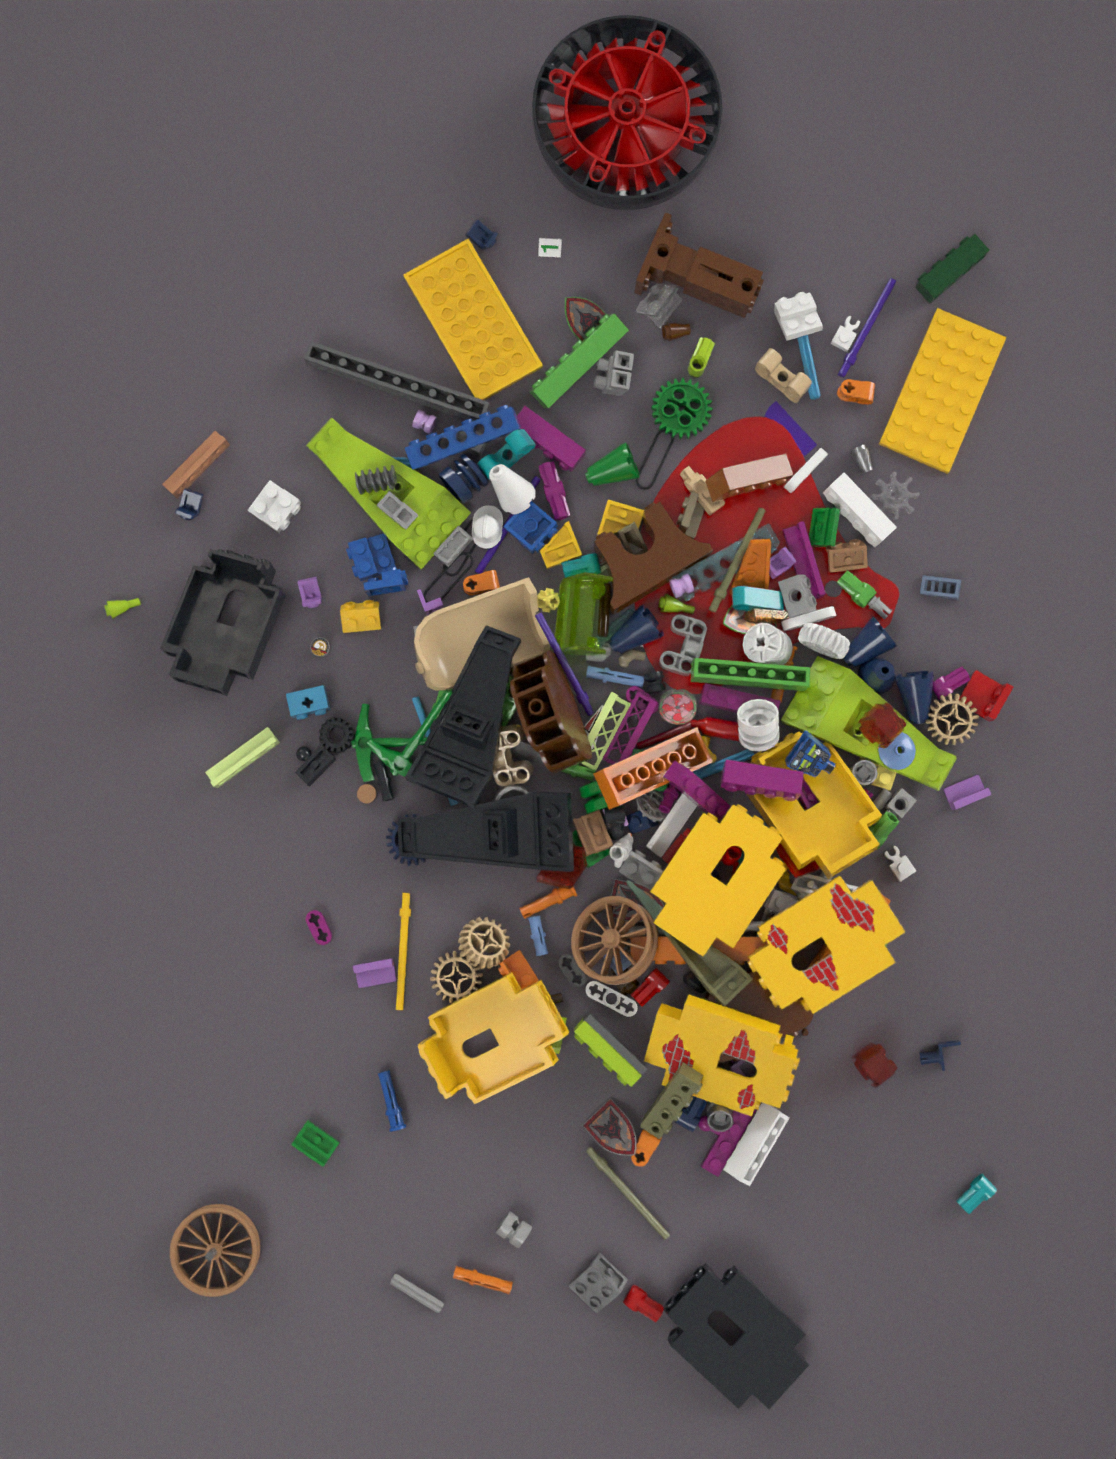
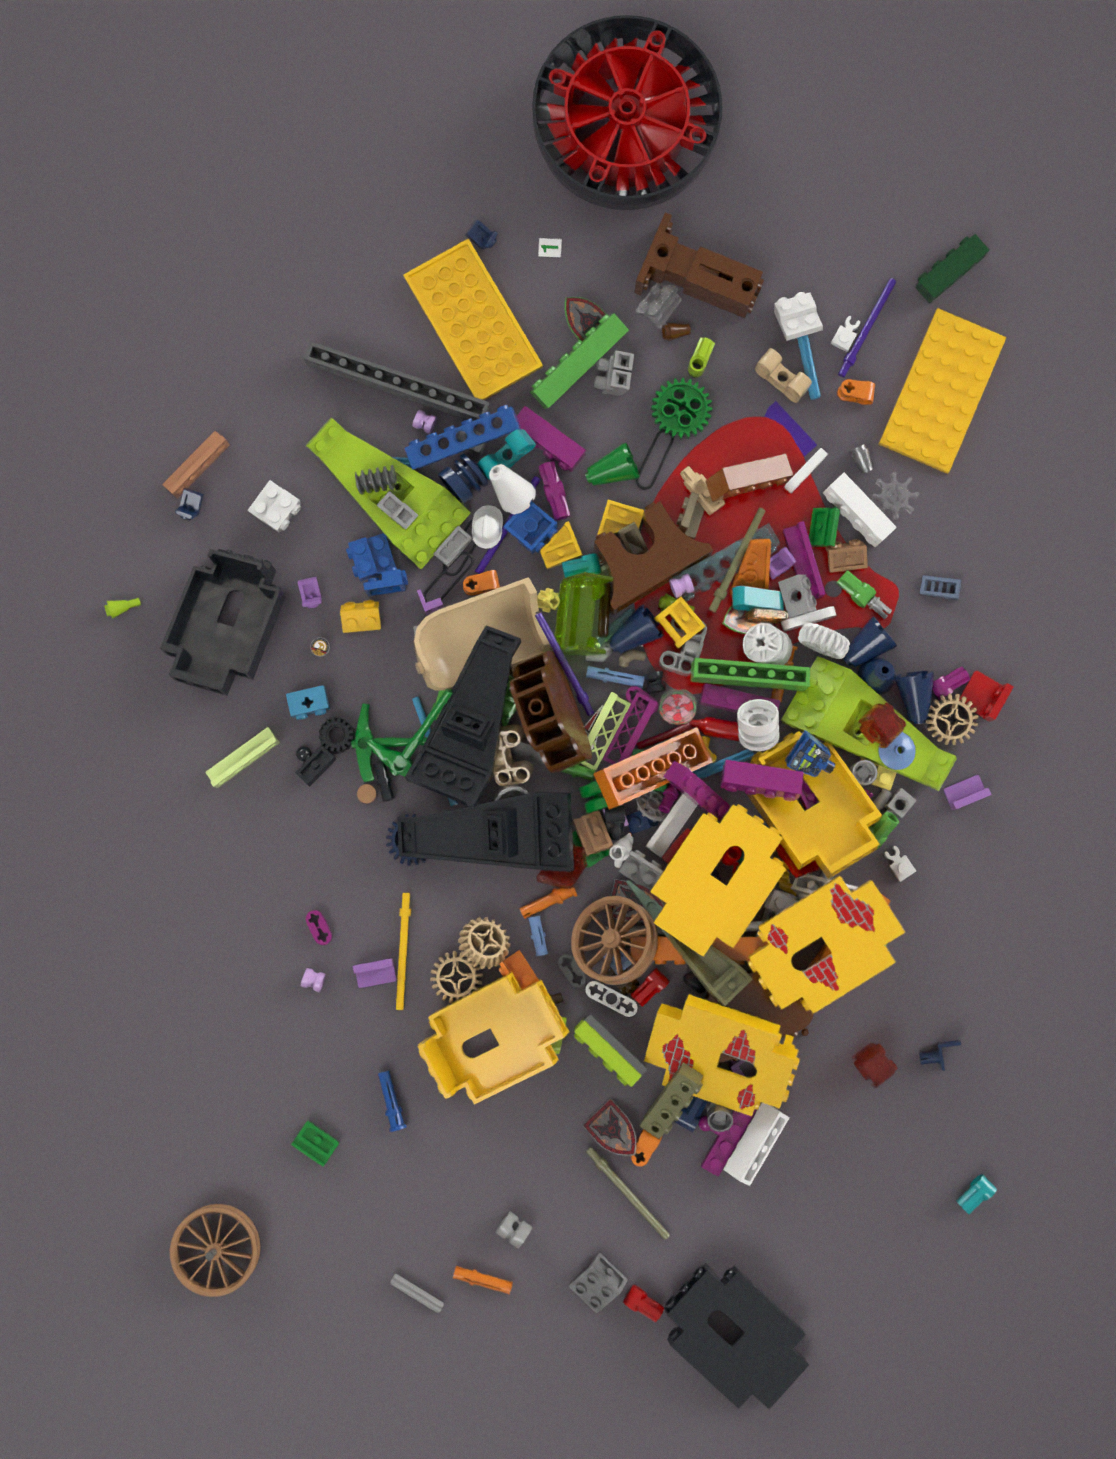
(313, 979): none -> lavender wheel
(684, 617): none -> yellow plate

